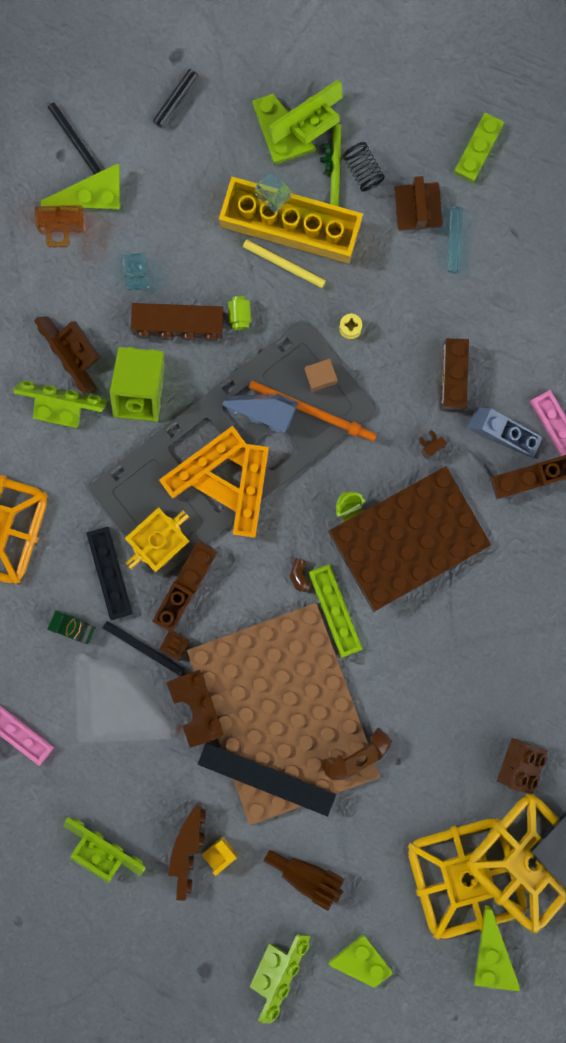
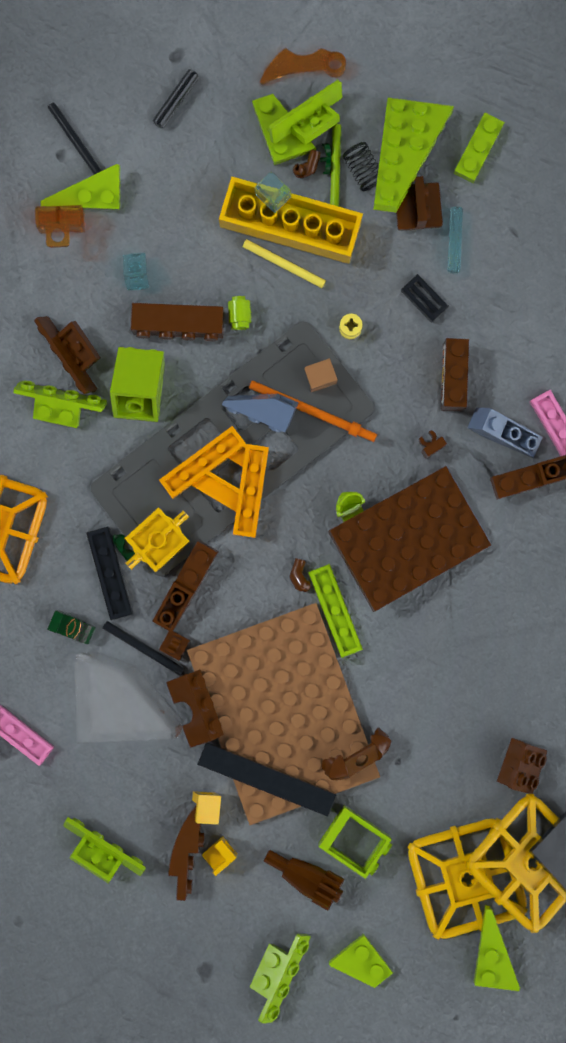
(119, 542): none -> dark green piece
(207, 807): none -> yellow panel
(290, 63): none -> clear orange piece
(308, 168): none -> reddish brown arm
(334, 829): none -> lime window
(406, 142): none -> lime wing
(418, 304): none -> black tile

